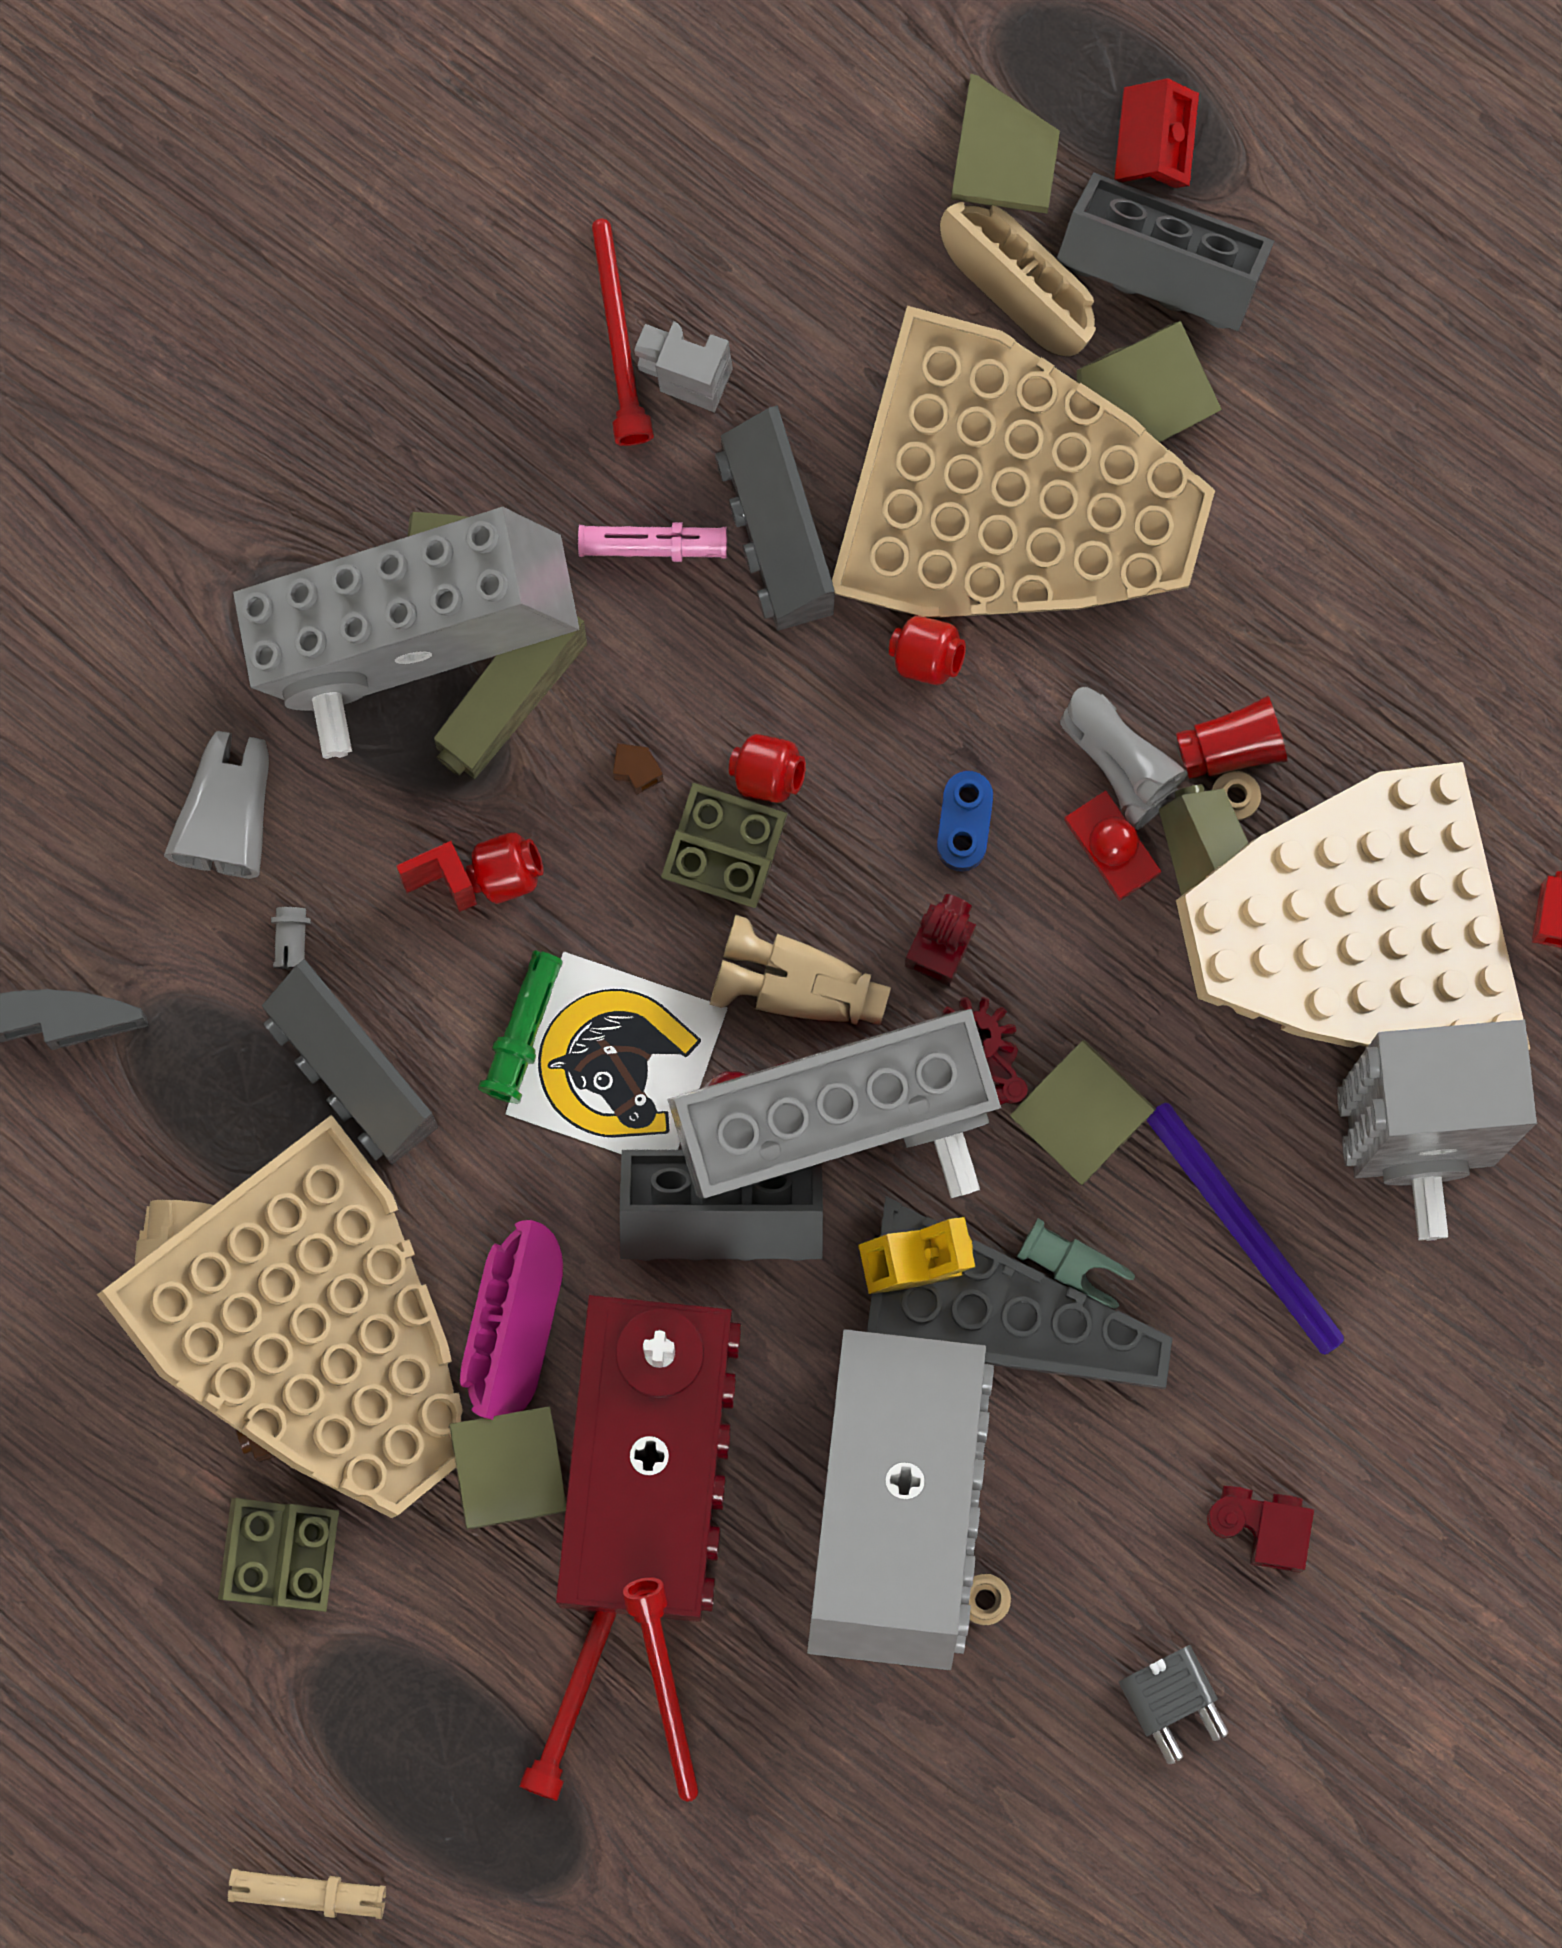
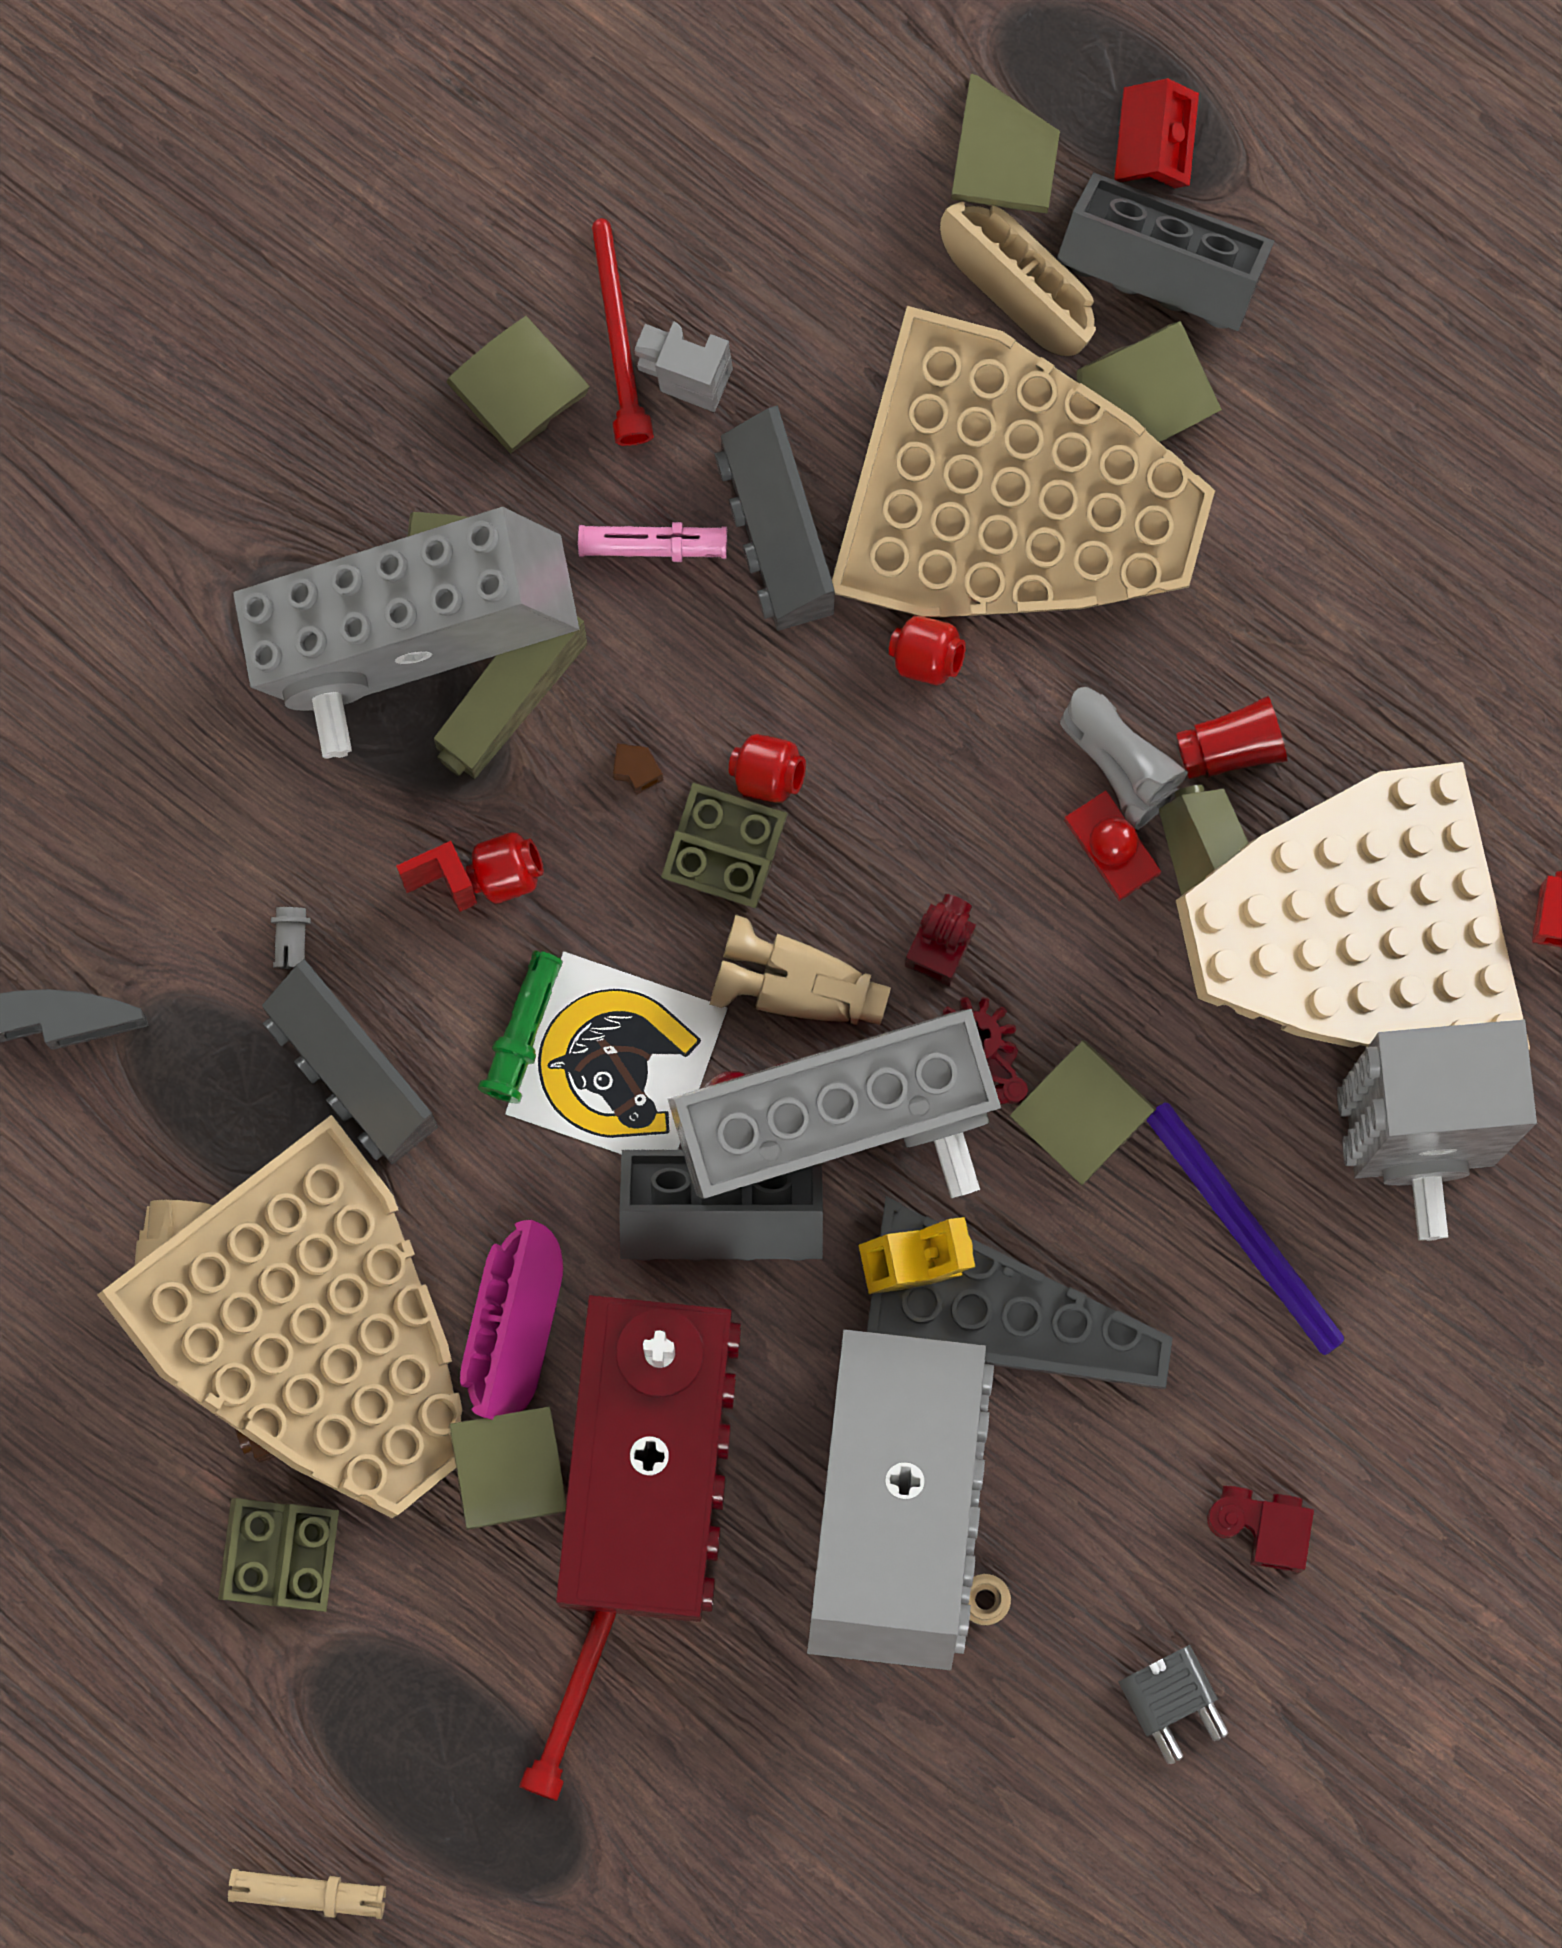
(223, 811): light grey piece -> none
(518, 384): none -> olive slope
(646, 1603): red piece -> none
(964, 819): blue plate -> none
(1070, 1261): sand green piece -> none
(1248, 785): tan plate -> none

